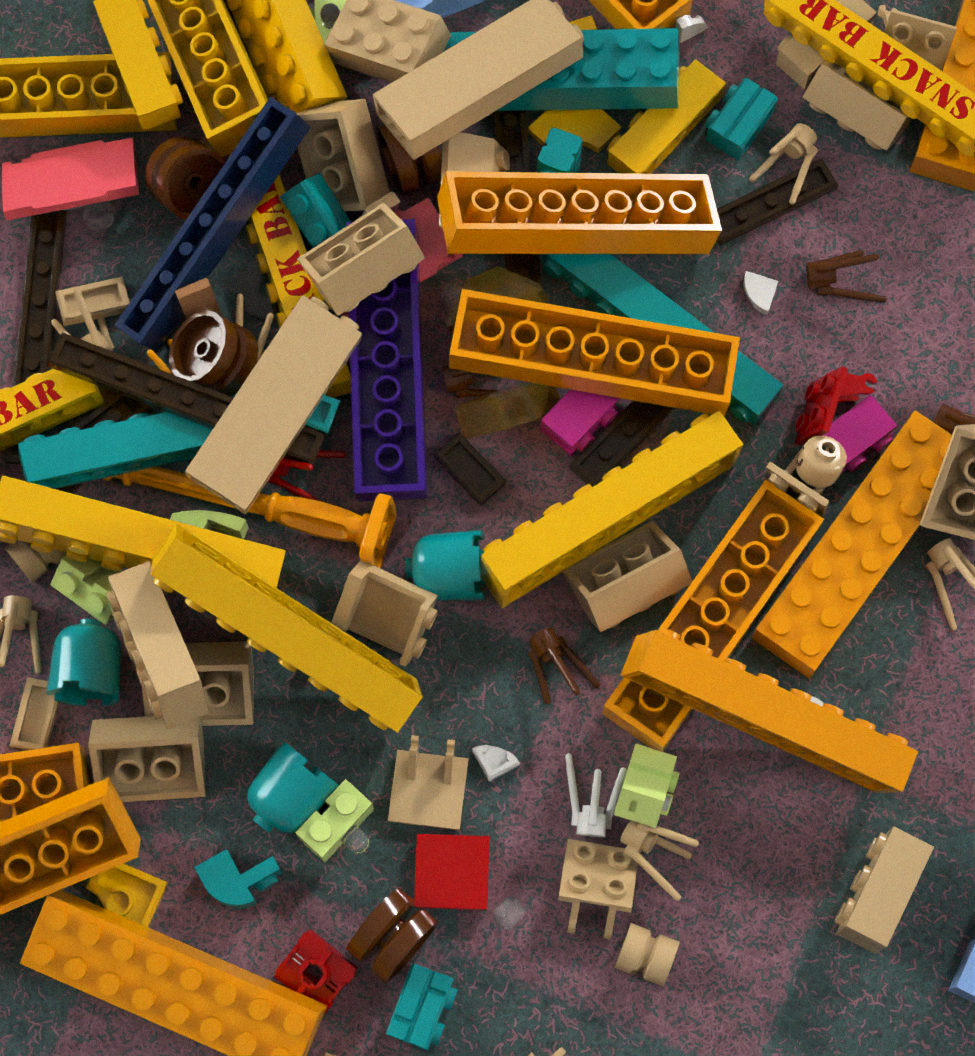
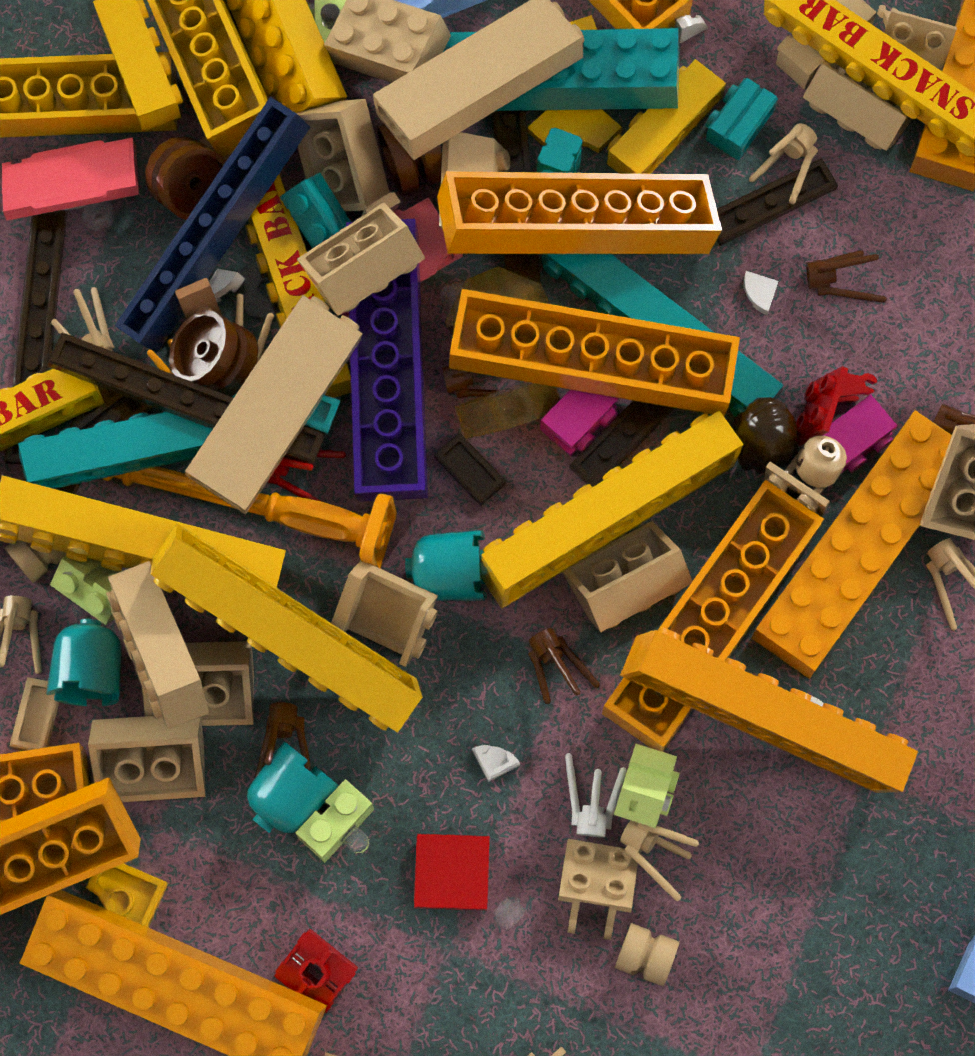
(102, 299): tan tile -> none
(219, 521): yellowish green slope -> none
(224, 281): none -> white tile
(231, 887): teal brick -> none
(281, 724): none -> reddish brown plant
(387, 931): reddish brown wheel -> none
(421, 1007): teal brick -> none
(428, 788): tan plate -> none
(766, 434): none -> dark brown hair
(883, 889): tan brick -> none

